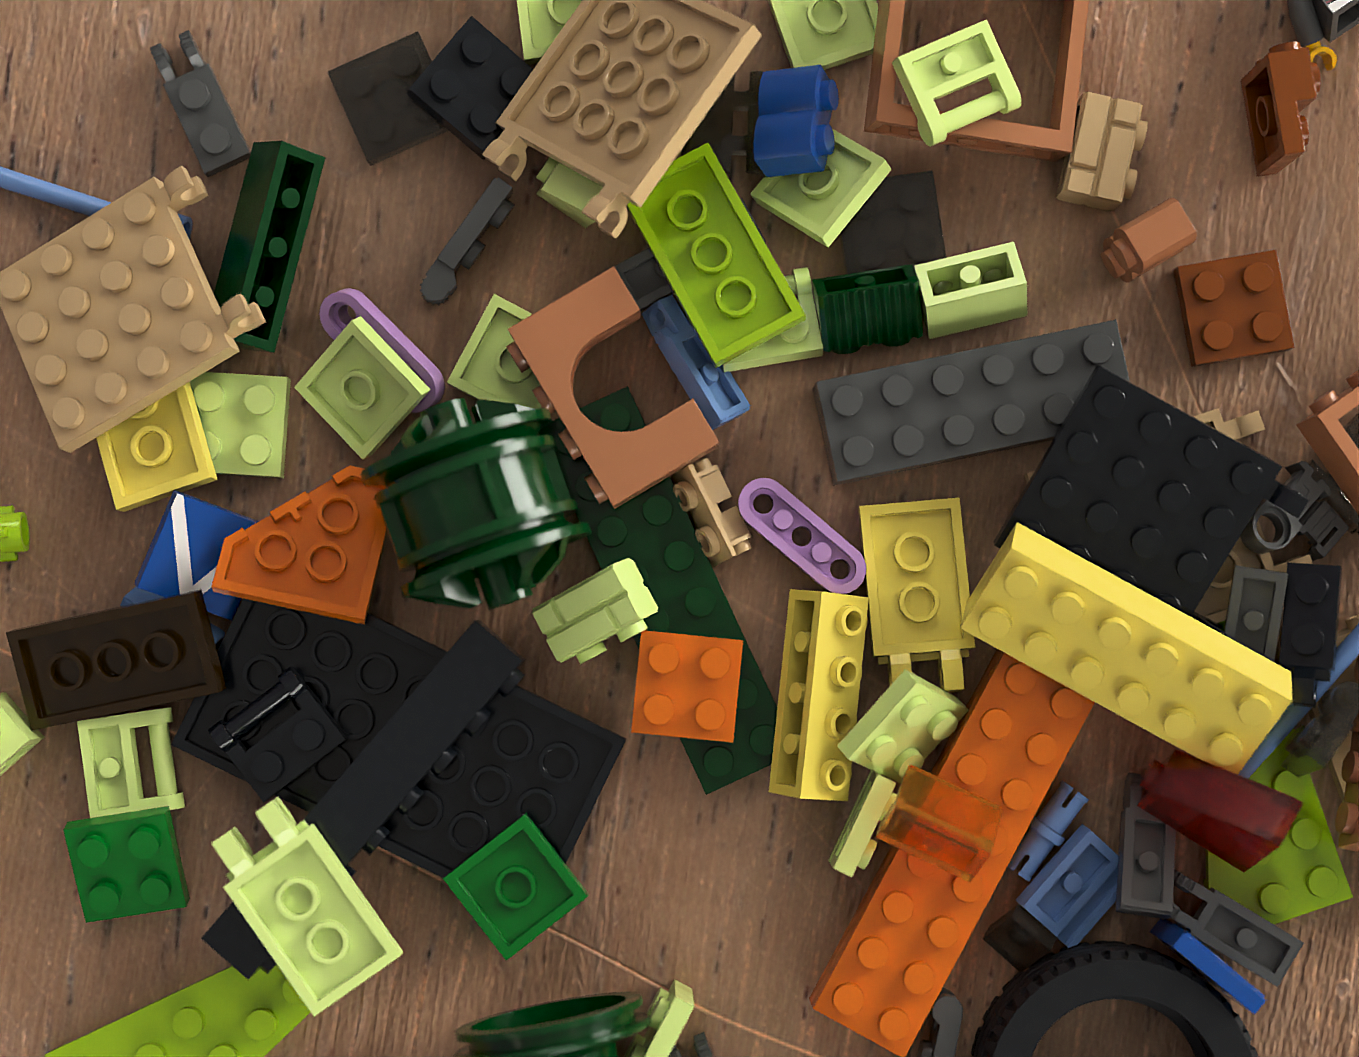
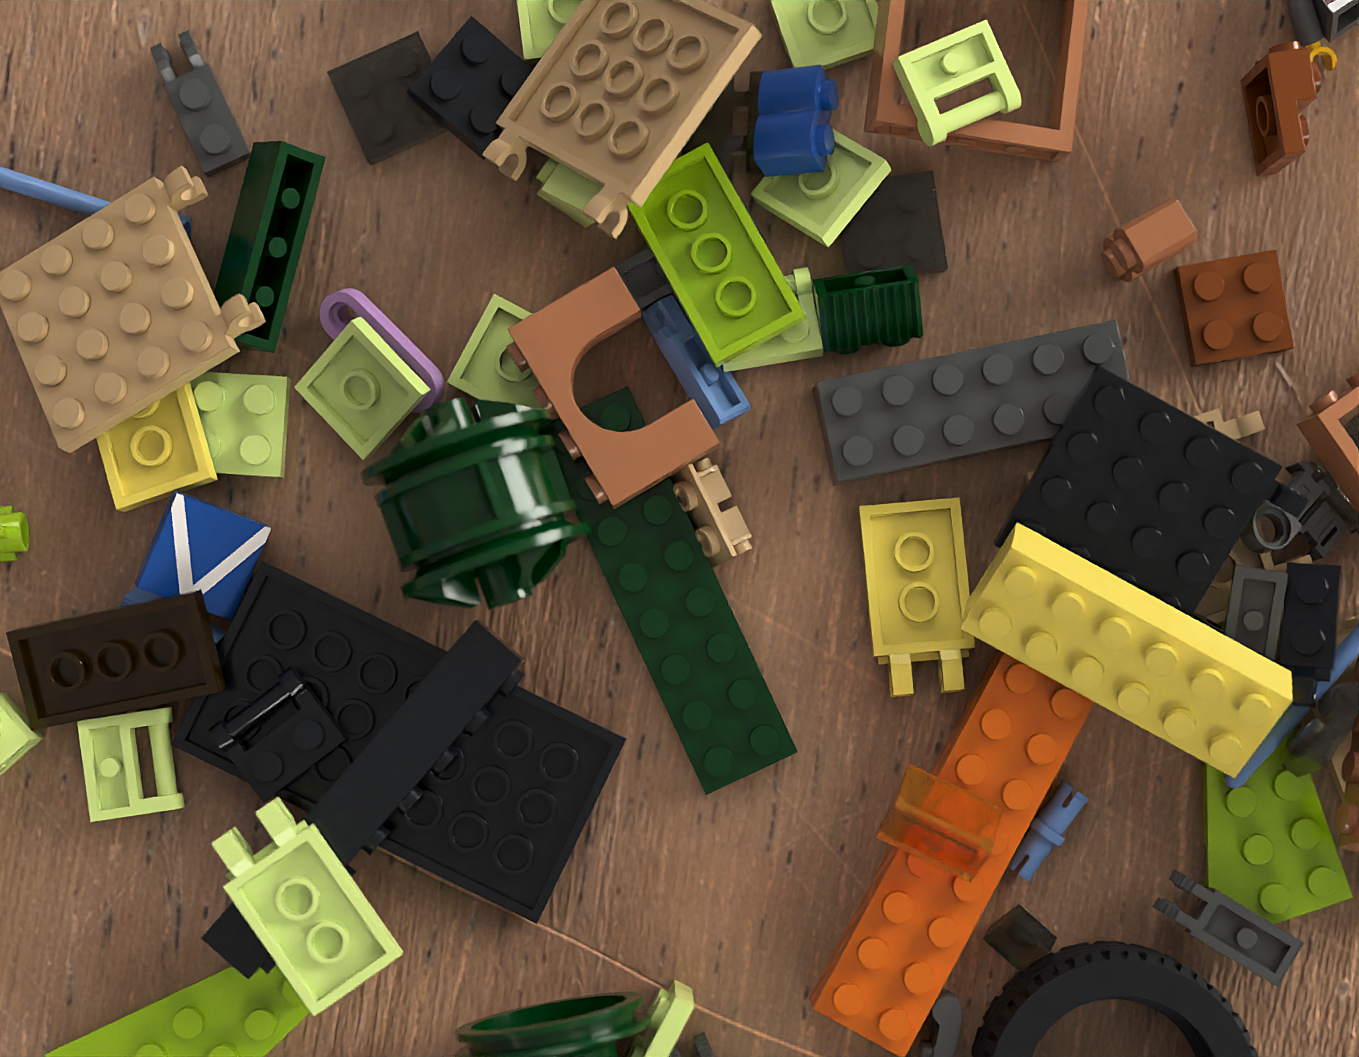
(126, 864): green plate -> none
(311, 551): orange plate -> none
(464, 245): dark grey hinge -> none
(516, 886): green plate -> none
(595, 610): yellowish green brick -> none
(687, 686): orange plate -> none
(818, 694): light yellow brick -> none
(824, 544): lavender plate -> none
(854, 844): yellowish green plate -> none
(903, 726): yellowish green plate -> none
(972, 290): yellowish green brick -> none
(1074, 887): medium blue plate -> none
(1101, 153): tan brick -> none
(1144, 858): dark grey hinge -> none
(1208, 965): blue tile -> none
(1218, 808): clear red slope -> none

